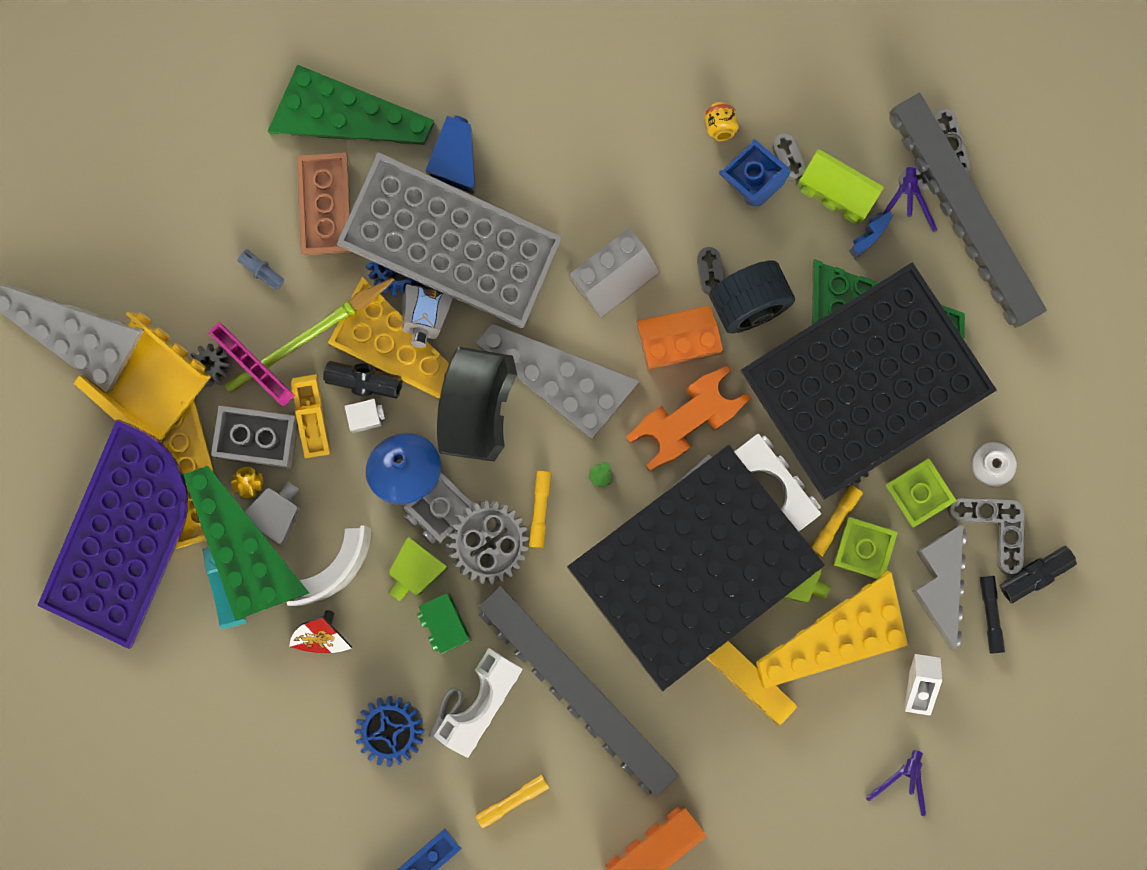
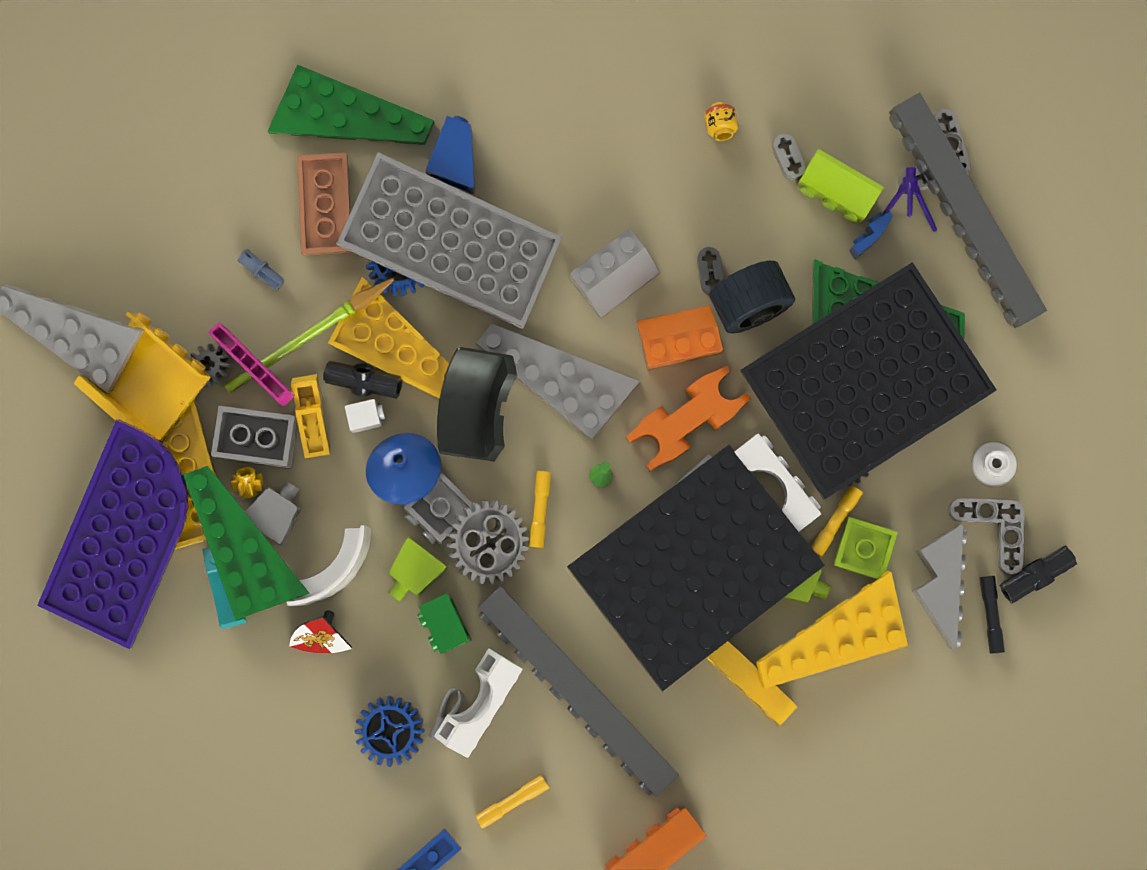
(423, 313): torso -> none
(756, 174): blue slope -> none
(913, 771): dark purple plant -> none
(920, 493): lime plate -> none
(923, 684): white slope -> none

